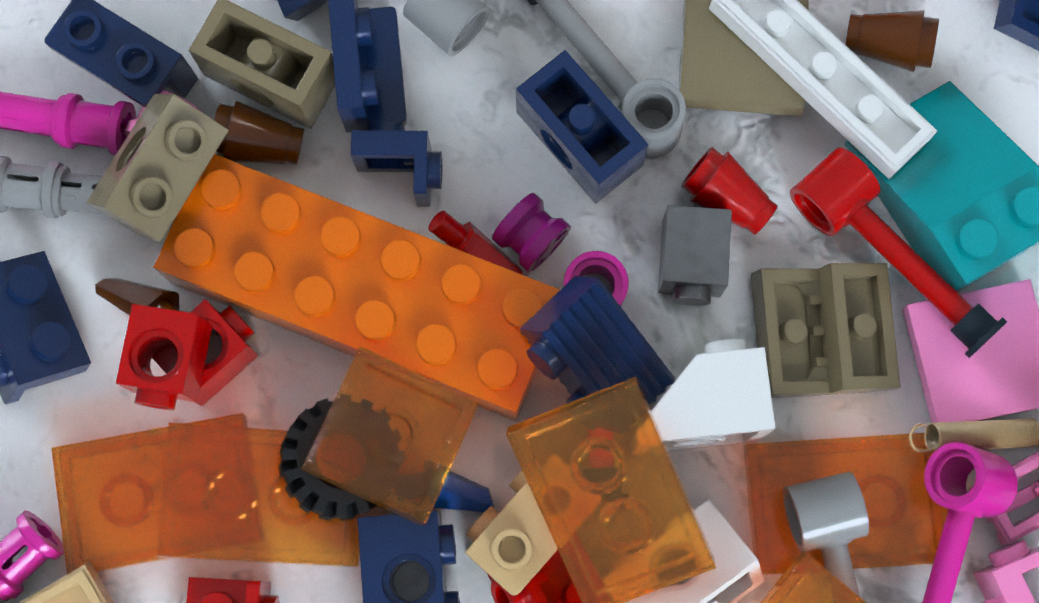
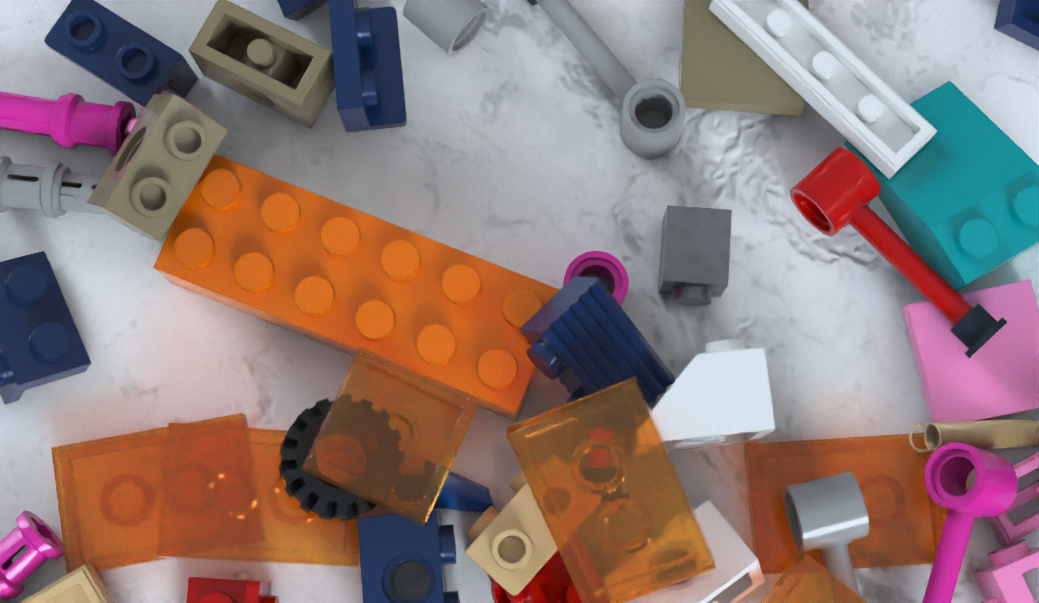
(125, 293): reddish brown bar -> none
(146, 333): red brick -> none
(235, 352): red brick -> none
(257, 136): reddish brown cone -> none
(392, 149): dark blue bracket -> none
(469, 240): red bar -> none
(531, 232): magenta wheel -> none
(580, 126): dark blue brick -> none
(723, 183): red cone -> none
(826, 329): dark tan slope -> none
(894, 38): reddish brown cone -> none

